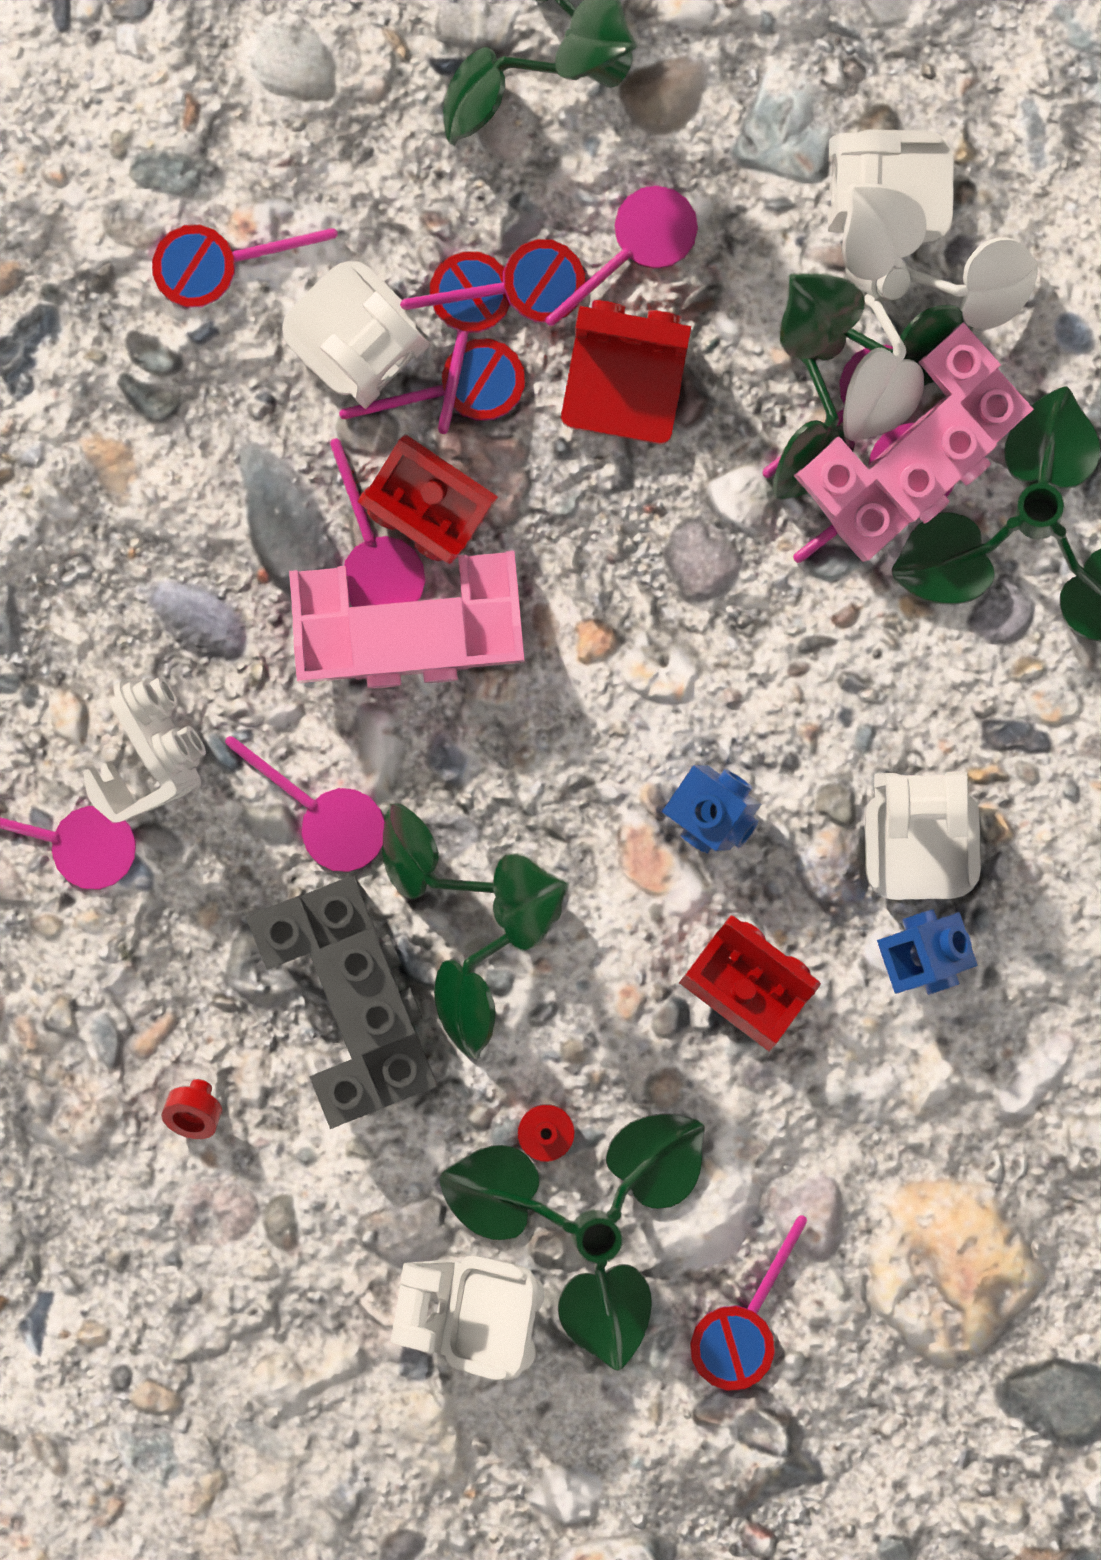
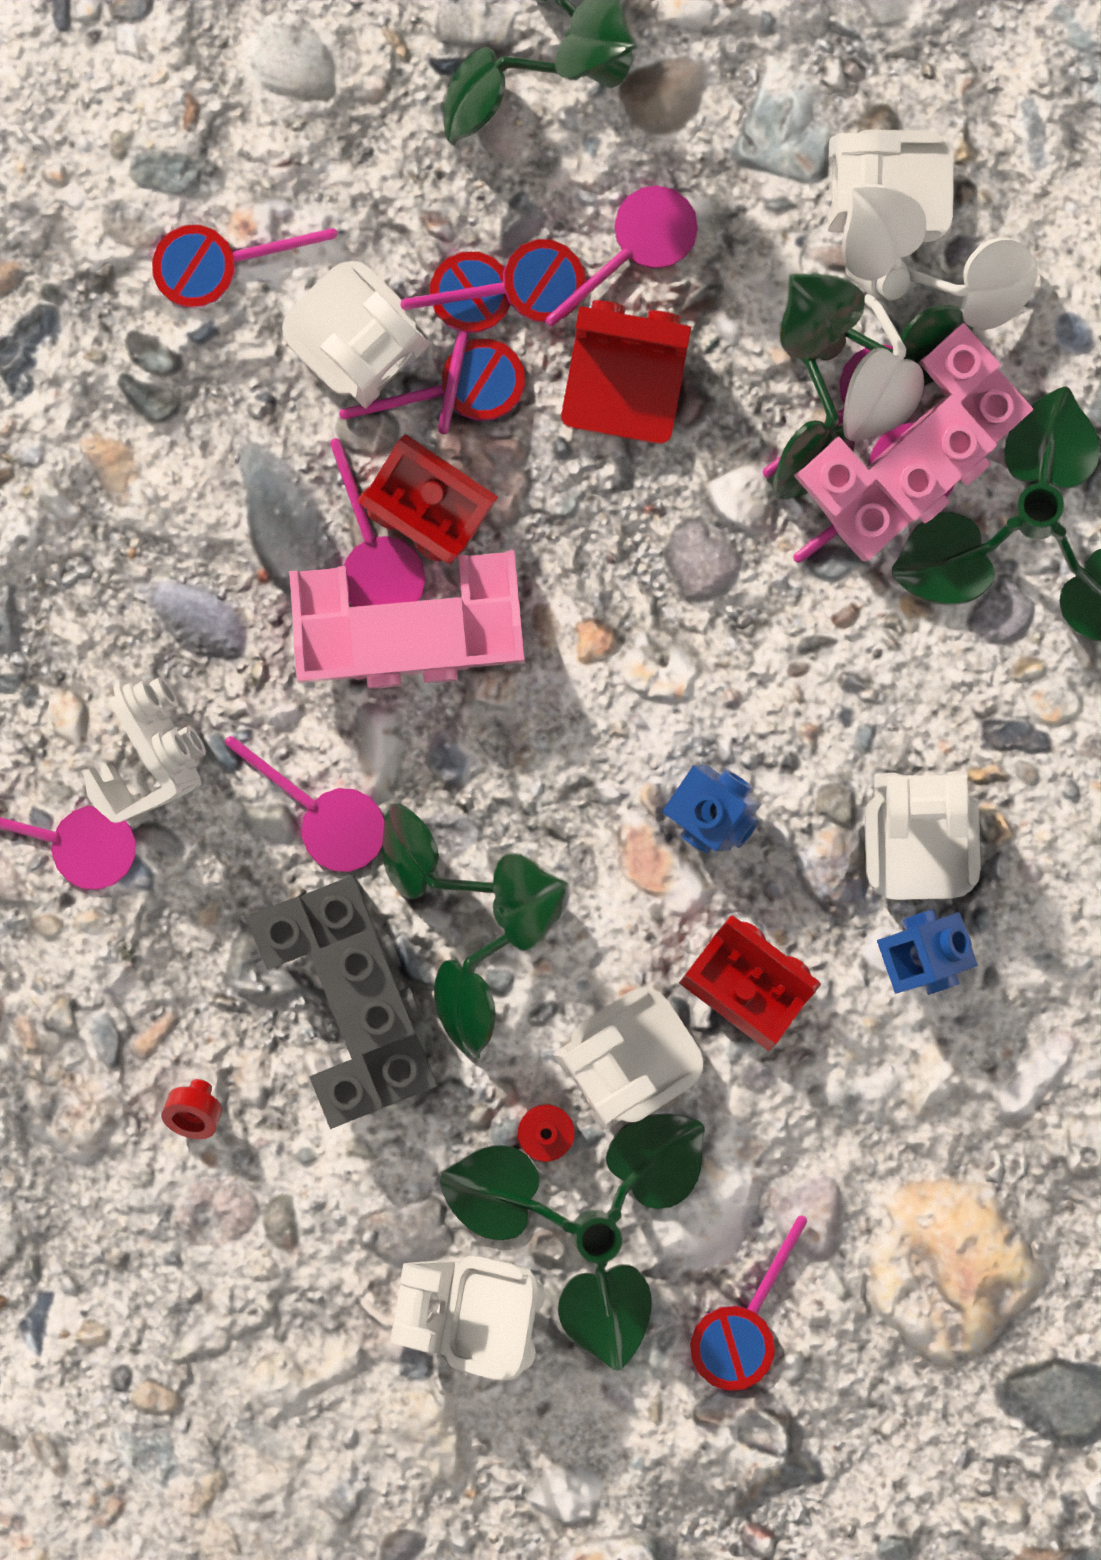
(631, 1057): none -> white piece

